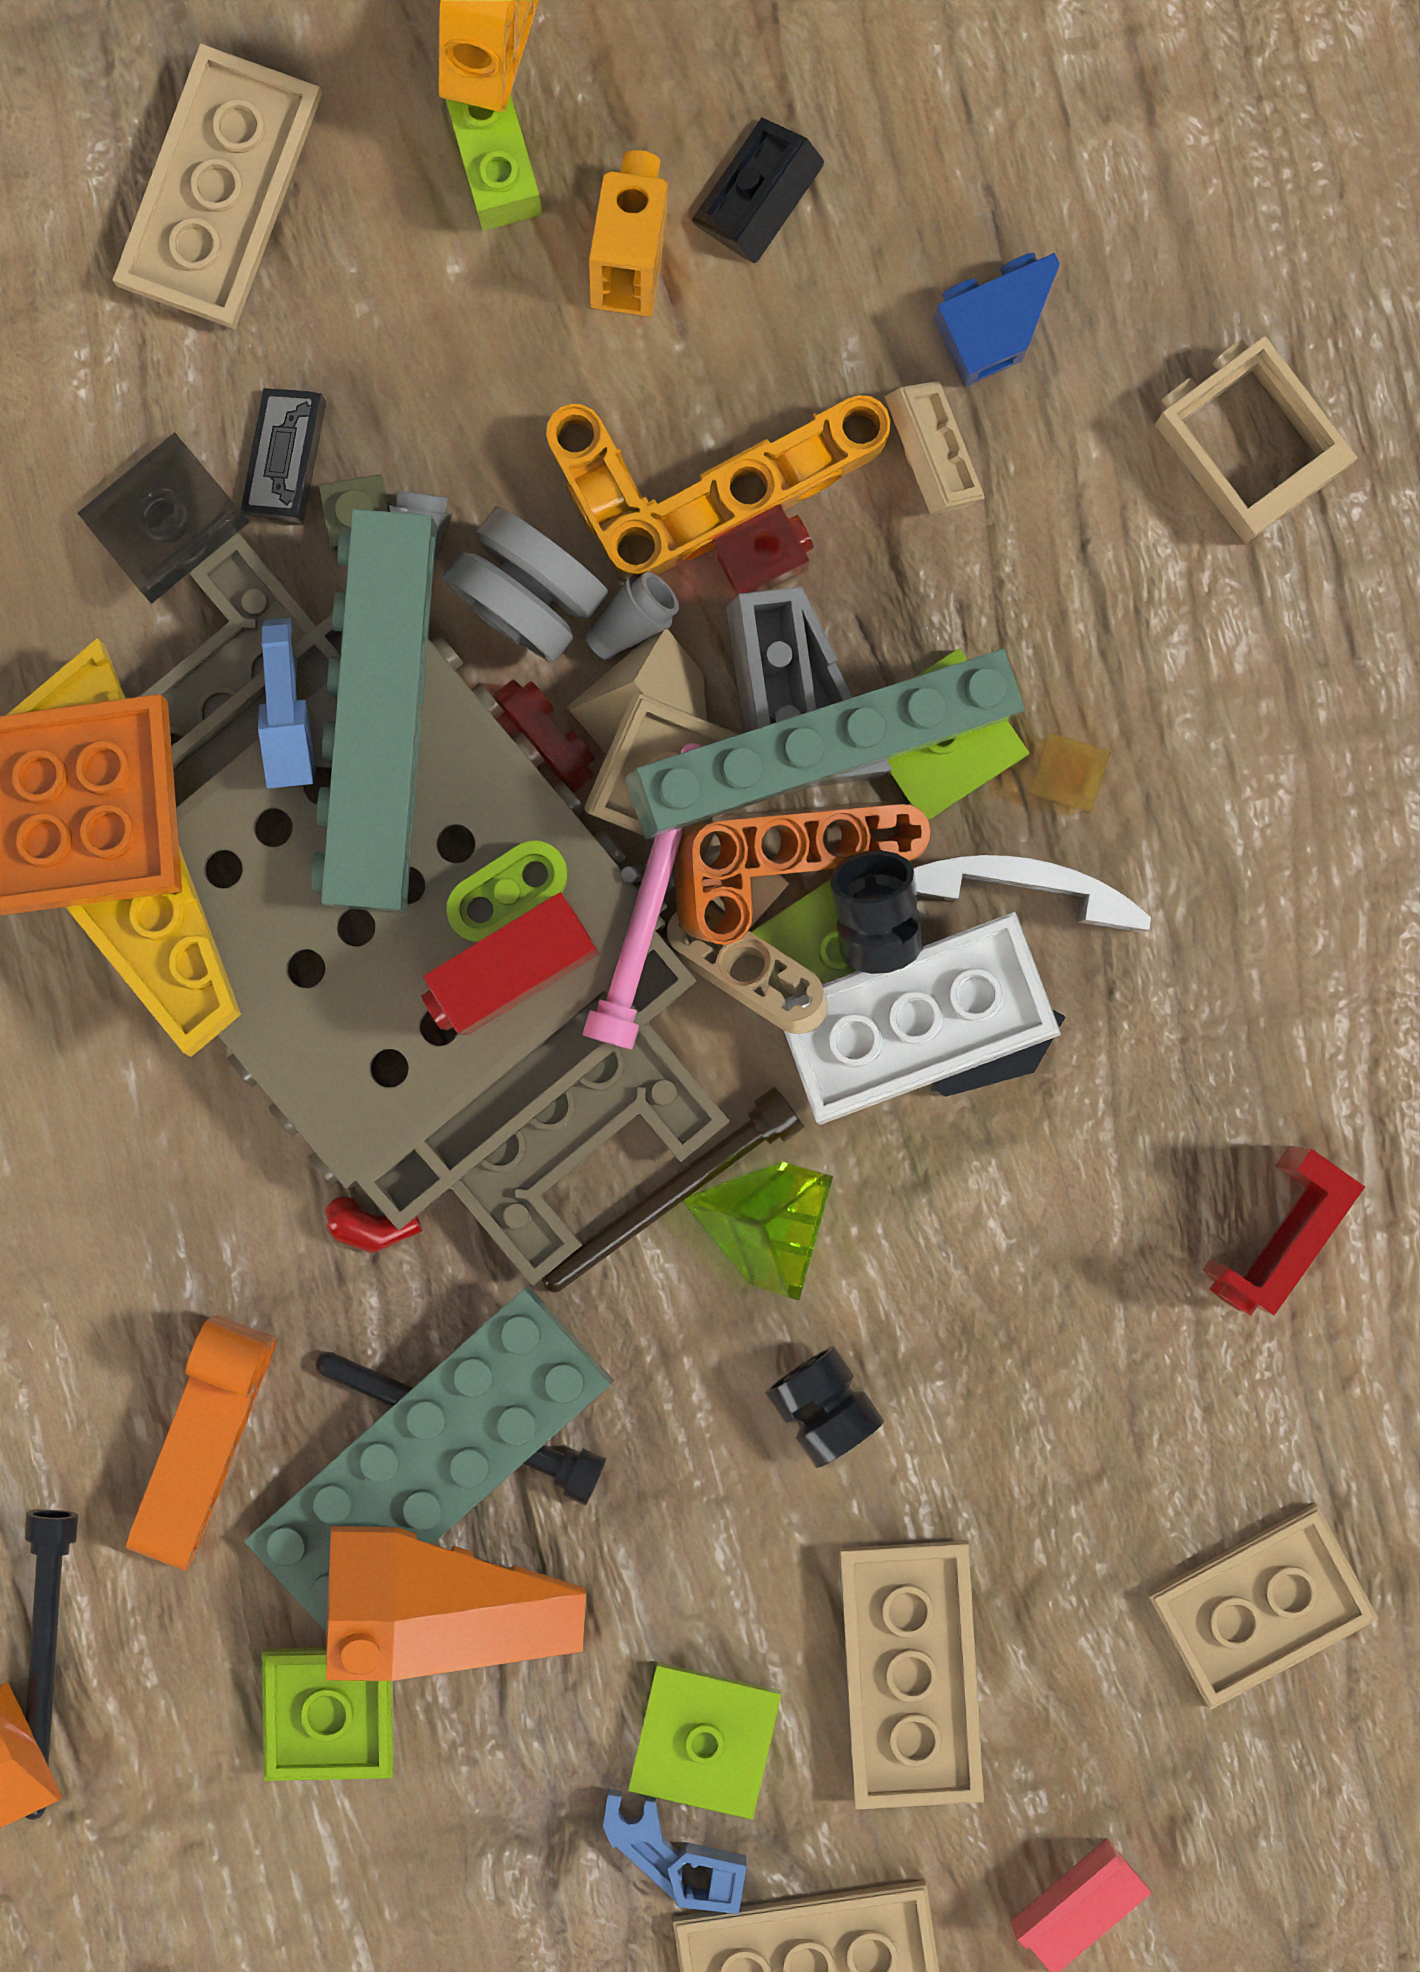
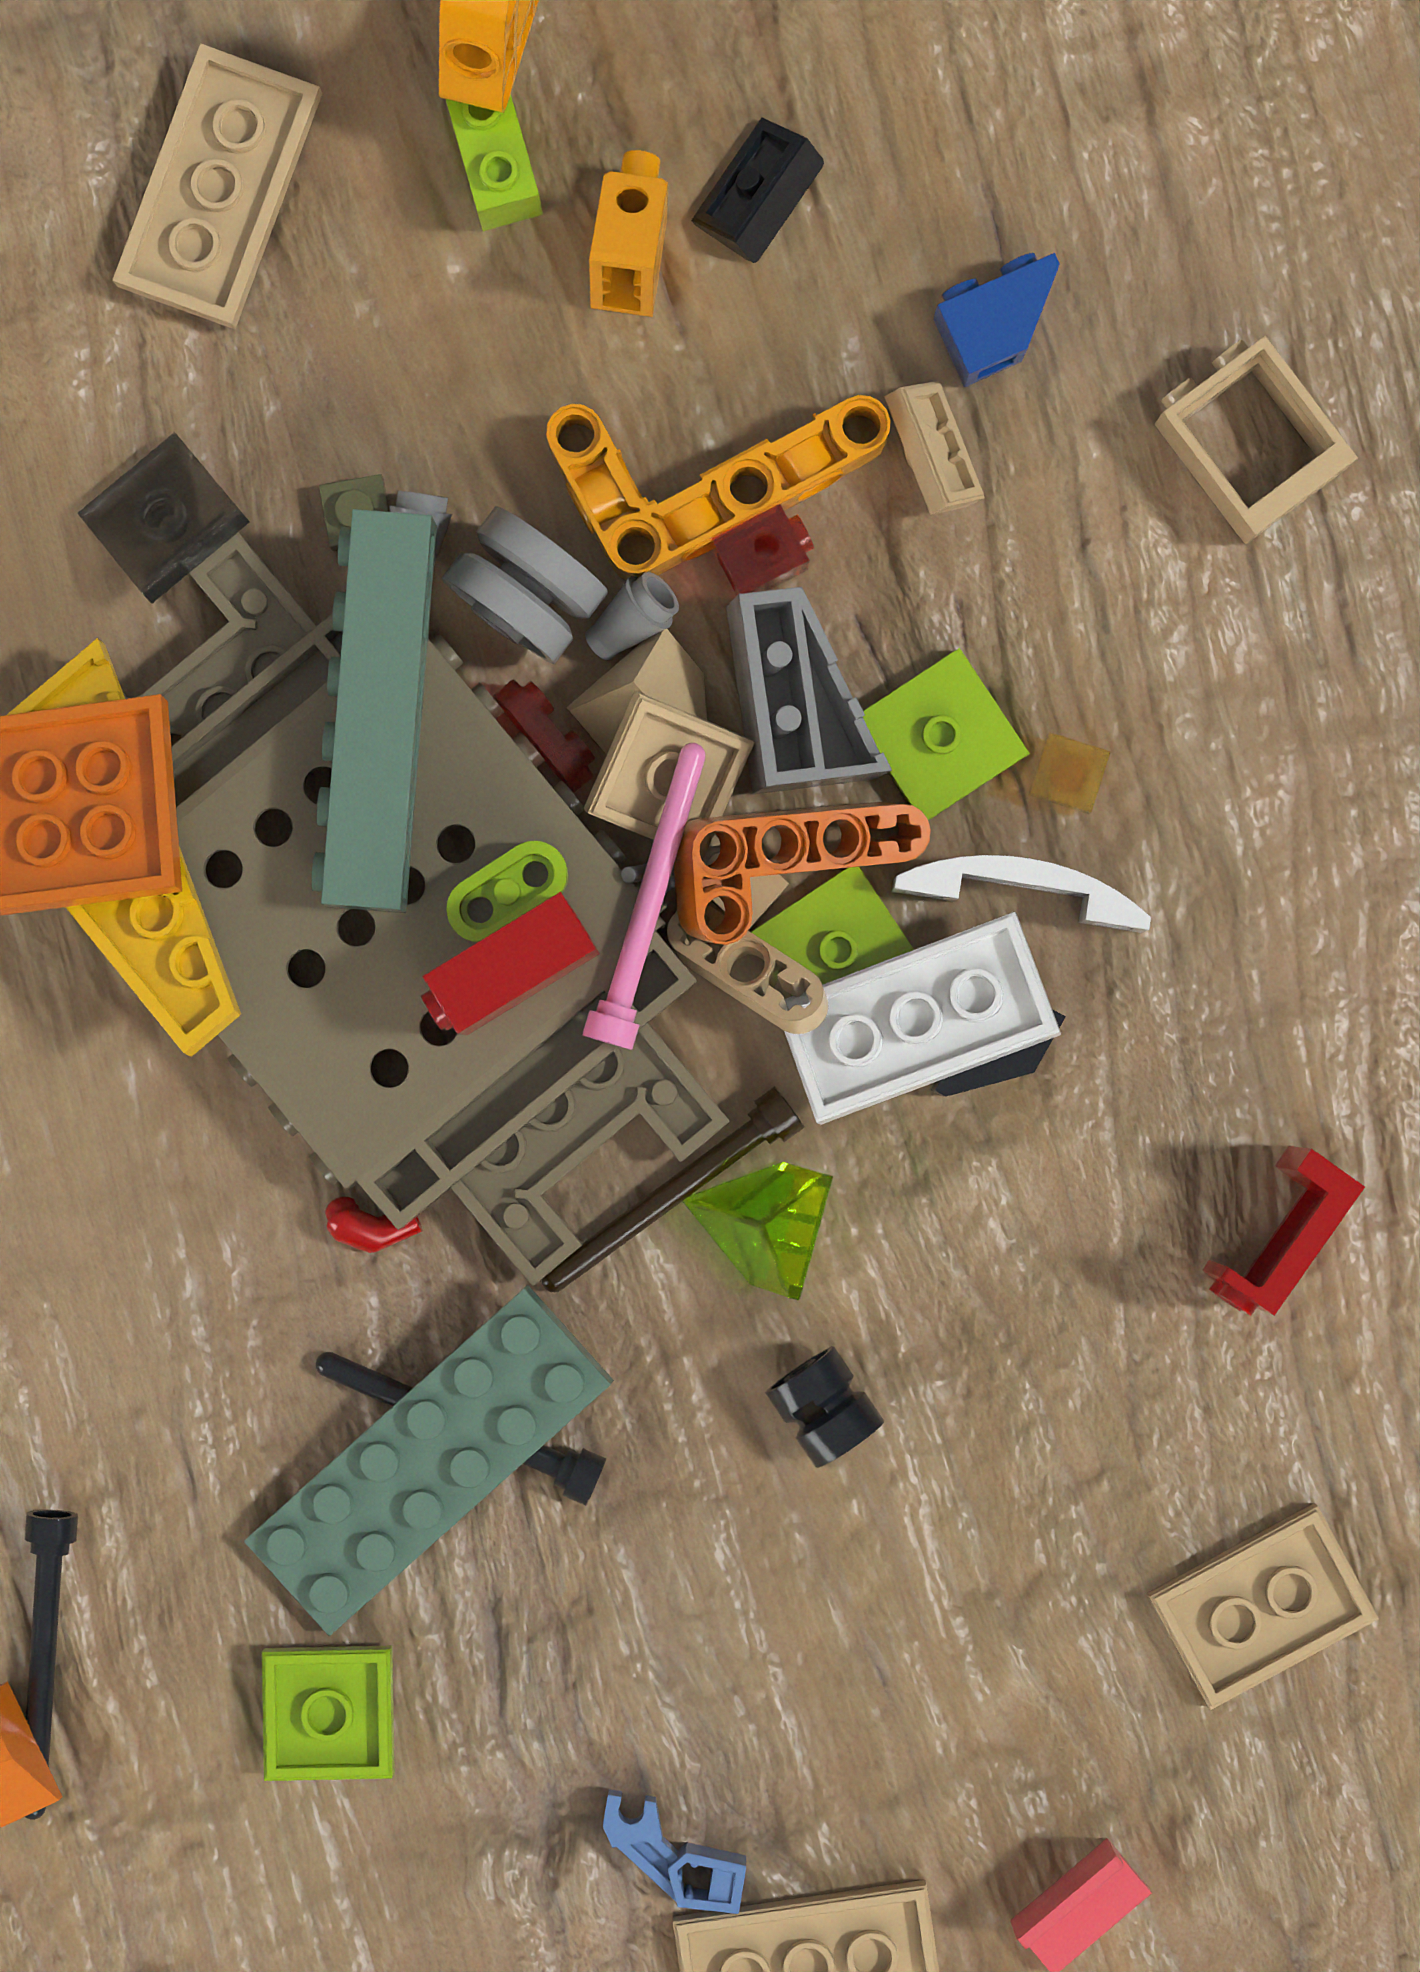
(202, 1440): orange beam -> none
(283, 455): slope -> none
(283, 720): medium blue piece -> none
(432, 1610): orange wedge -> none
(704, 1740): lime plate -> none
(824, 743): sand green brick -> none
(876, 911): black wheel -> none
(911, 1675): tan plate -> none

